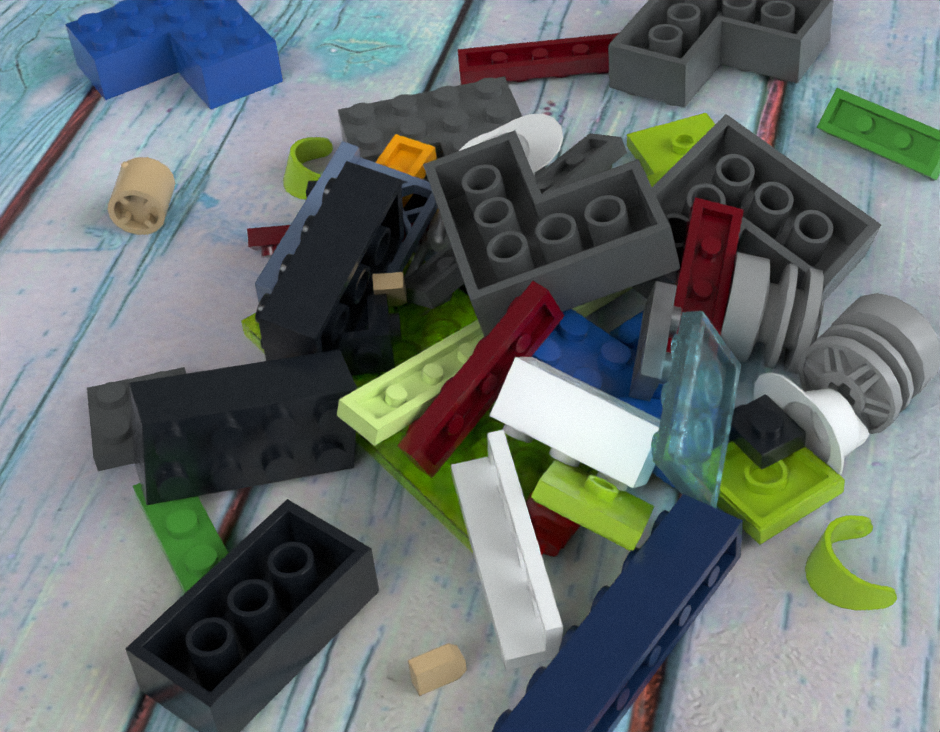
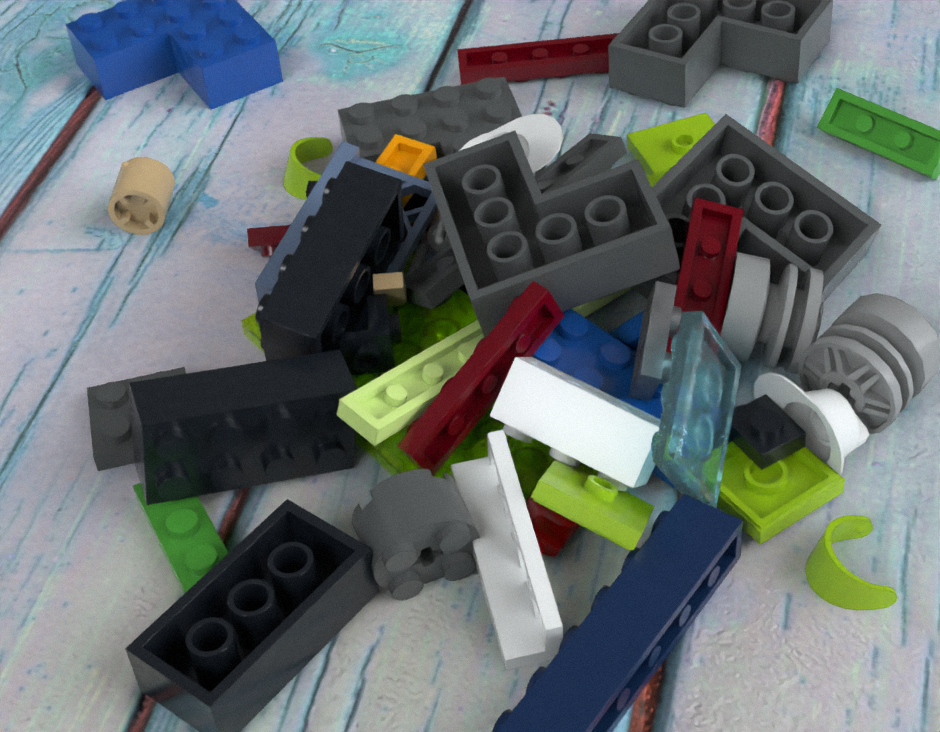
(416, 532): none -> dark grey brick
(436, 668): tan piece -> none

